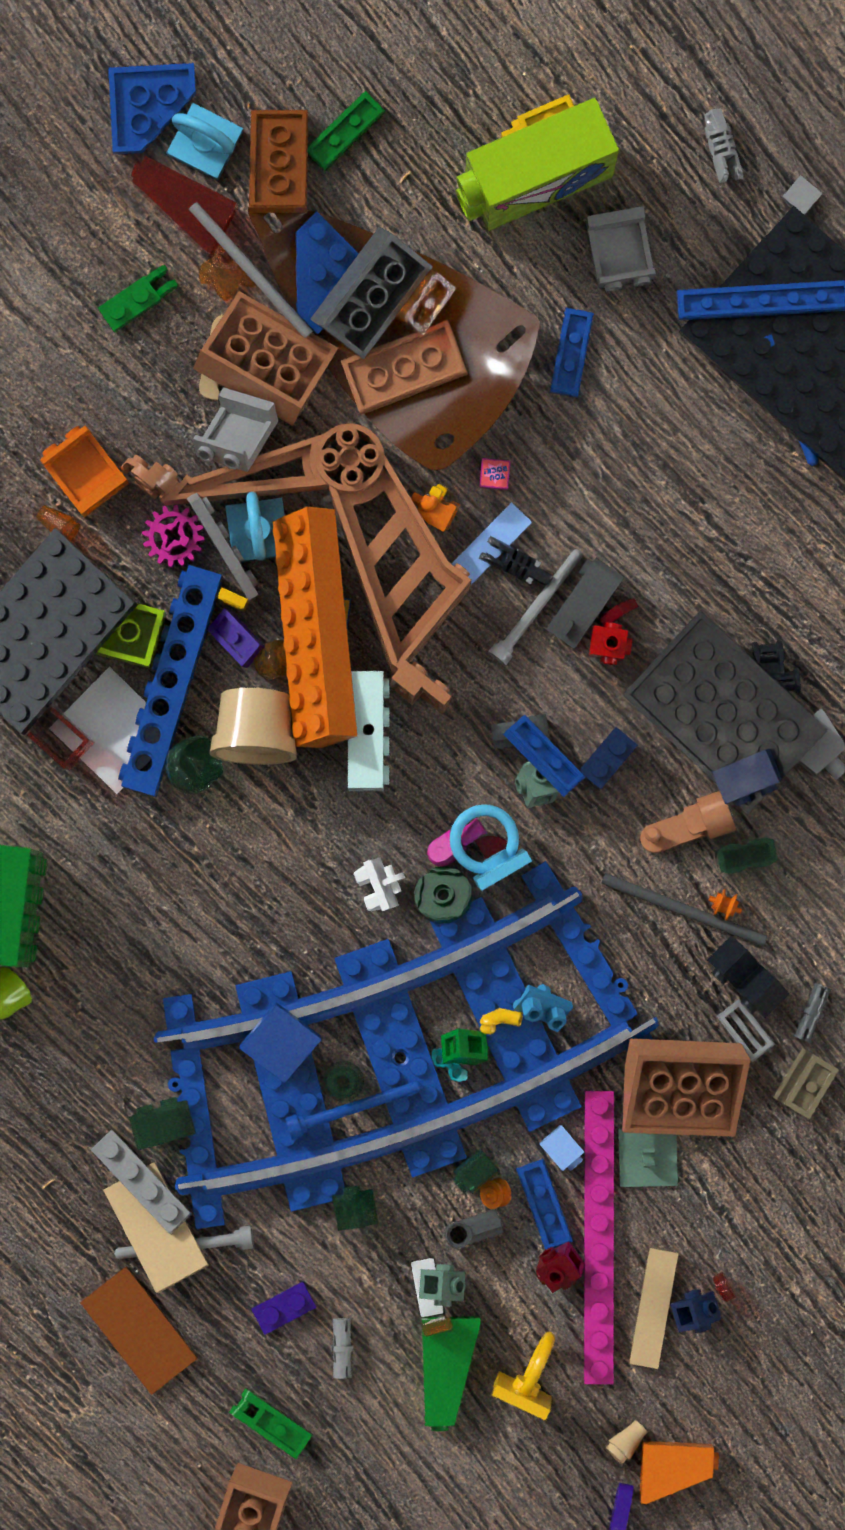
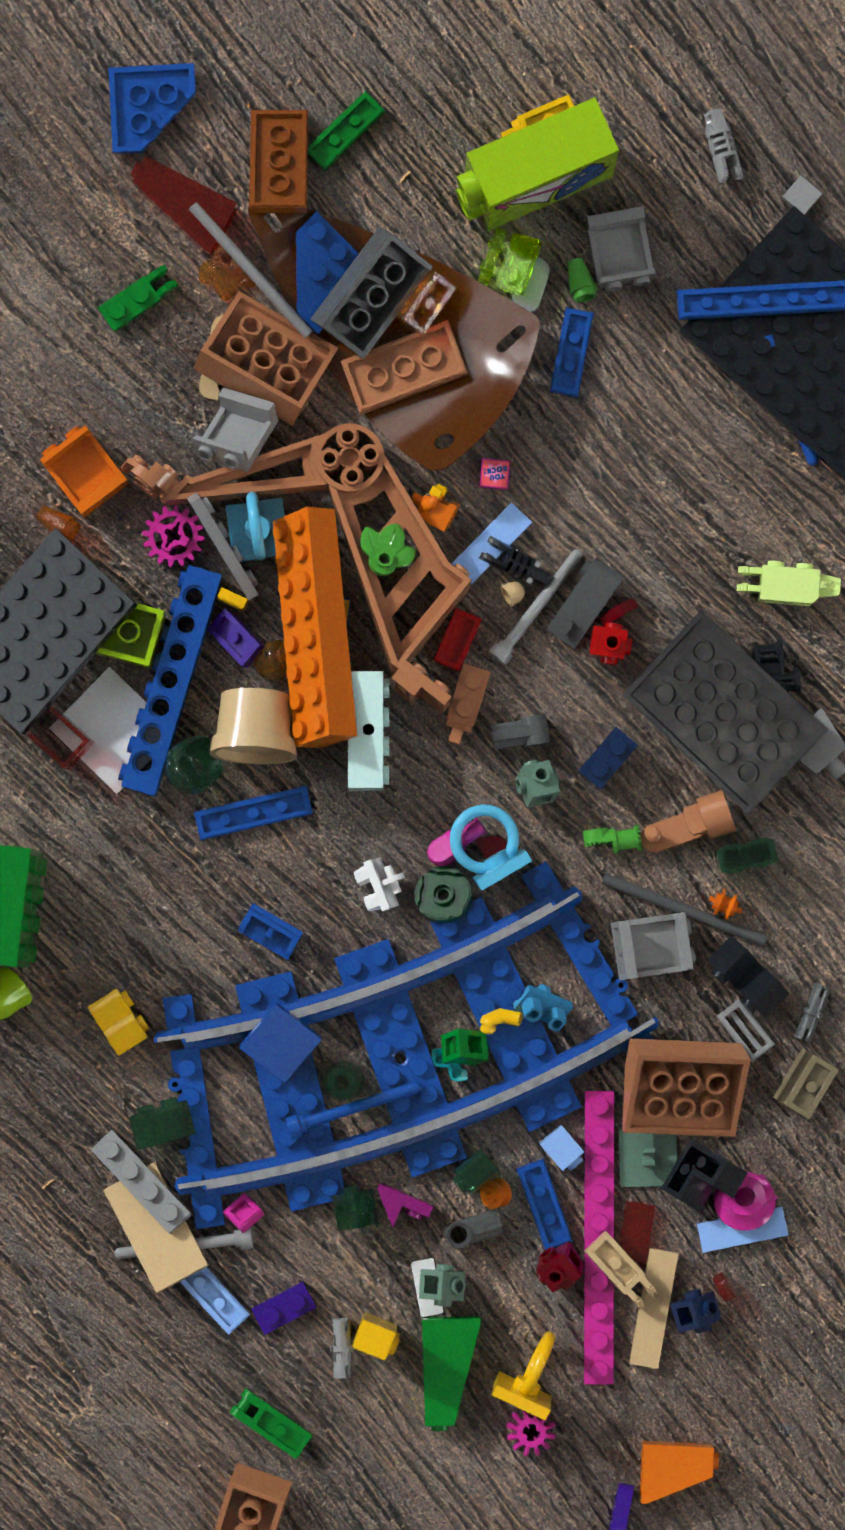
(118, 1021): none -> yellow brick
(139, 1330): dark orange tile -> none
(204, 140): medium azure tile -> none
(216, 1299): none -> light blue tile
(243, 1213): none -> dark pink tile
(253, 813): none -> blue tile
(270, 931): none -> blue hinge
(376, 1336): none -> yellow brick
(388, 545): none -> bright green plate
(395, 1199): none -> magenta slope
(437, 1325): clear orange tile -> none
(457, 640): none -> red tile
(466, 701): none -> nougat hinge
(512, 592): none -> tan hinge
(517, 264): none -> clear neon green plate
(522, 1437): none -> dark pink gear
(535, 287): none -> light grey tile
(544, 755): blue tile -> none
(581, 283): none -> bright green cone
(619, 839): none -> bright green connector
(619, 1268): none -> tan hinge
(626, 1442): tan cone -> none
(636, 1230): none -> clear red tile
(653, 946): none -> light grey panel
(698, 1173): none -> black brick
(718, 1235): none -> light blue tile
(747, 777): dark blue brick -> none
(750, 1206): none -> dark pink piece
(789, 584): none -> yellowish green hinge

